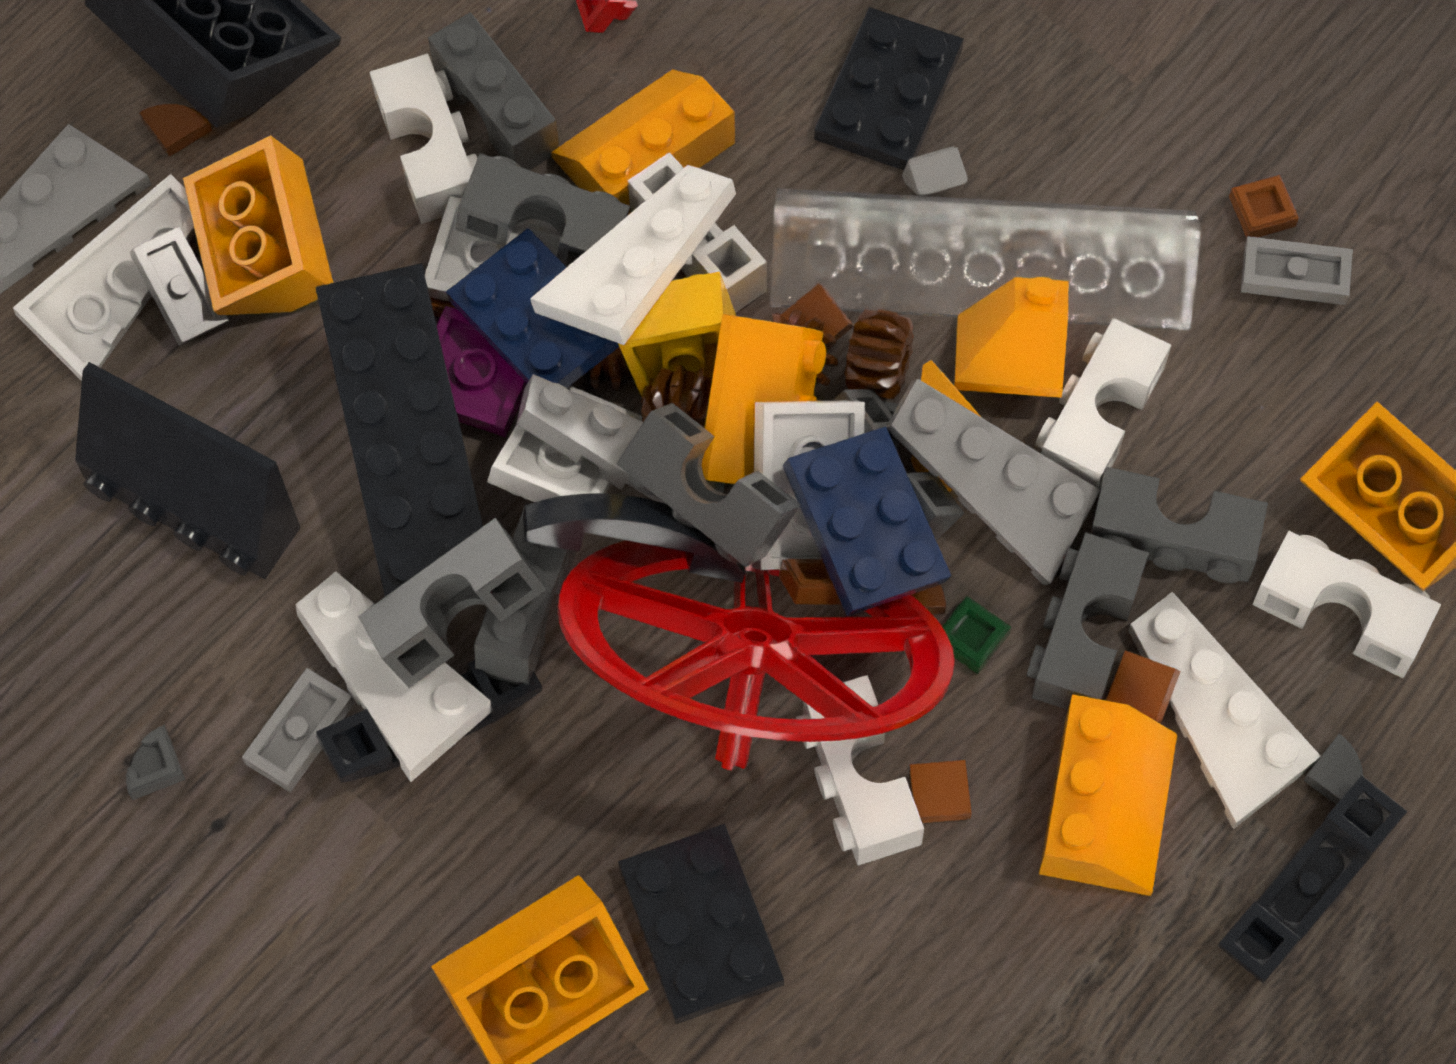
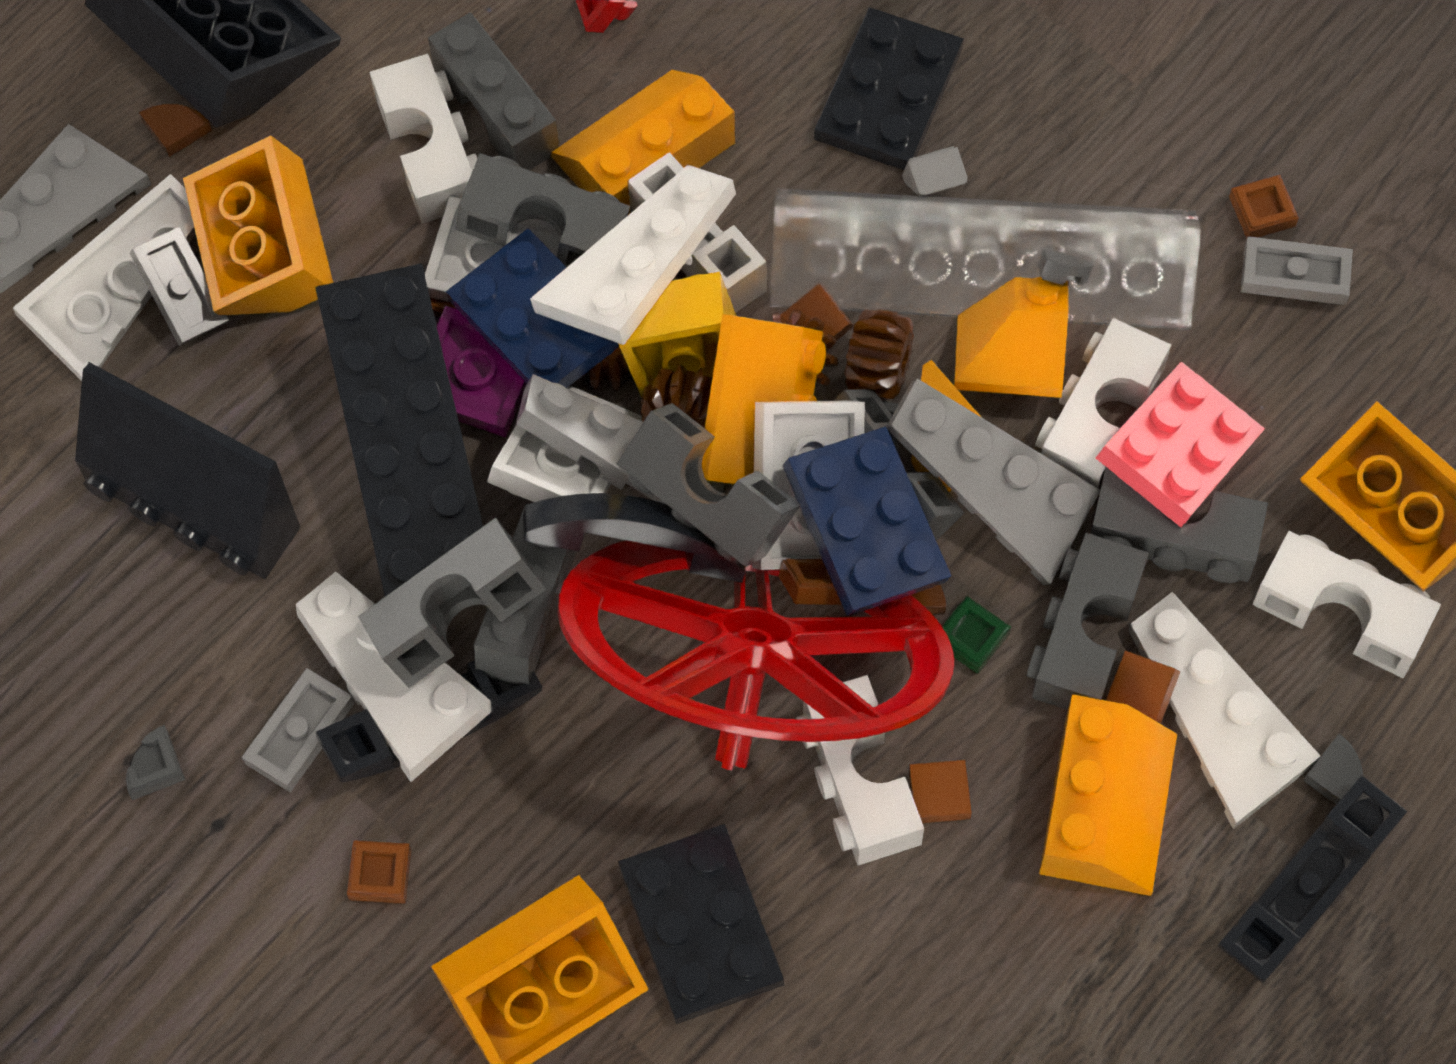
(379, 872): none -> dark orange tile
(1059, 267): none -> dark grey tile
(1180, 444): none -> coral plate

